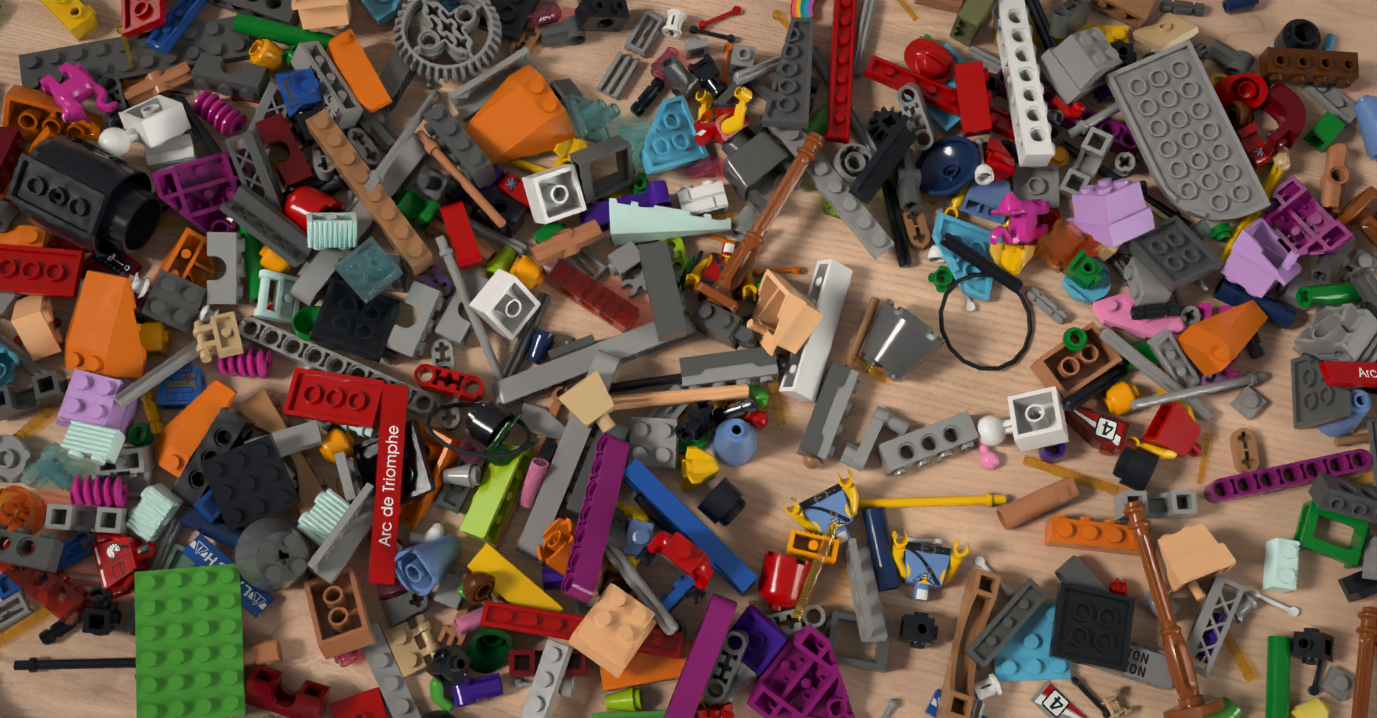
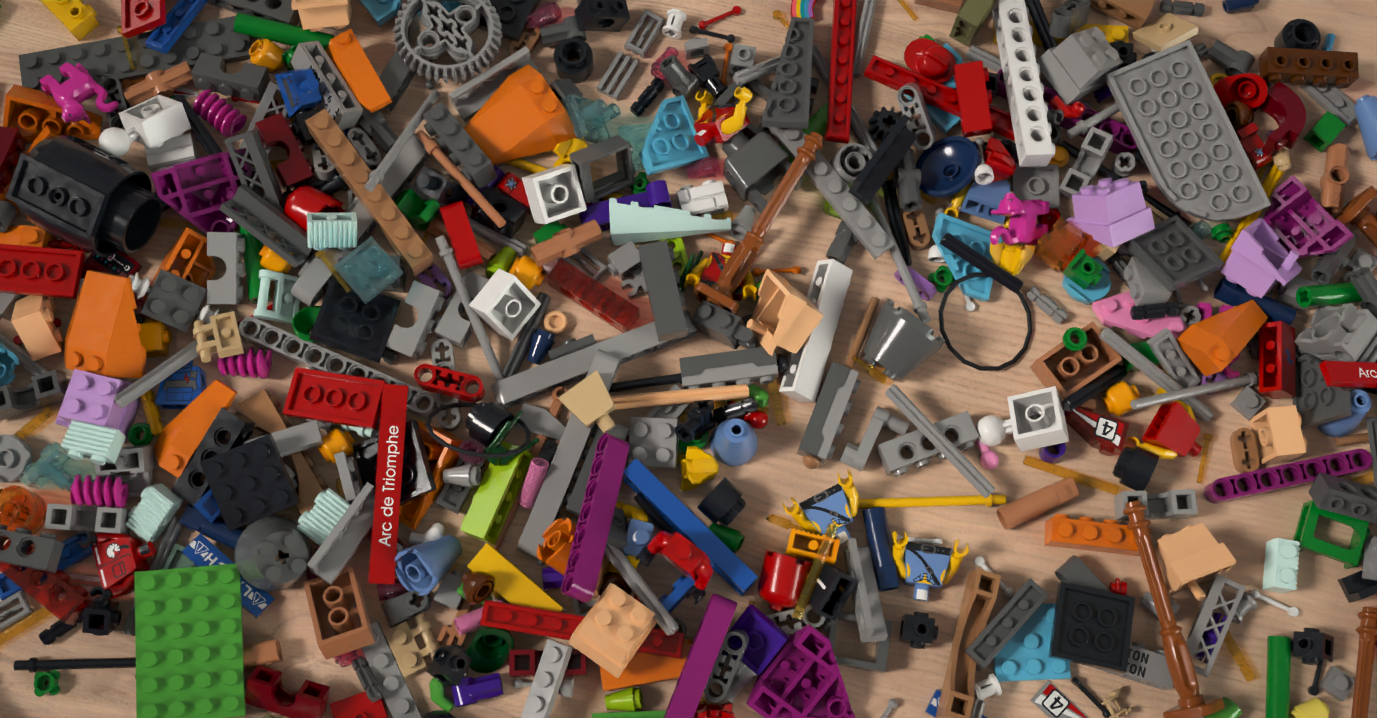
(39, 683): none -> green plate
(320, 254): none -> clear yellow piece
(367, 679): none -> dark grey axle
(555, 322): none -> light nougat tile
(574, 49): none -> black piece
(730, 537): none -> green cone
(783, 522): none -> clear yellow piece
(831, 591): none -> black torso
(842, 244): none -> dark grey piece
(918, 305): none -> light grey bar
(924, 287): none -> medium lavender beam
(939, 440): none -> light grey axle
(1277, 360): none -> red brick
(1278, 435): none -> light nougat brick

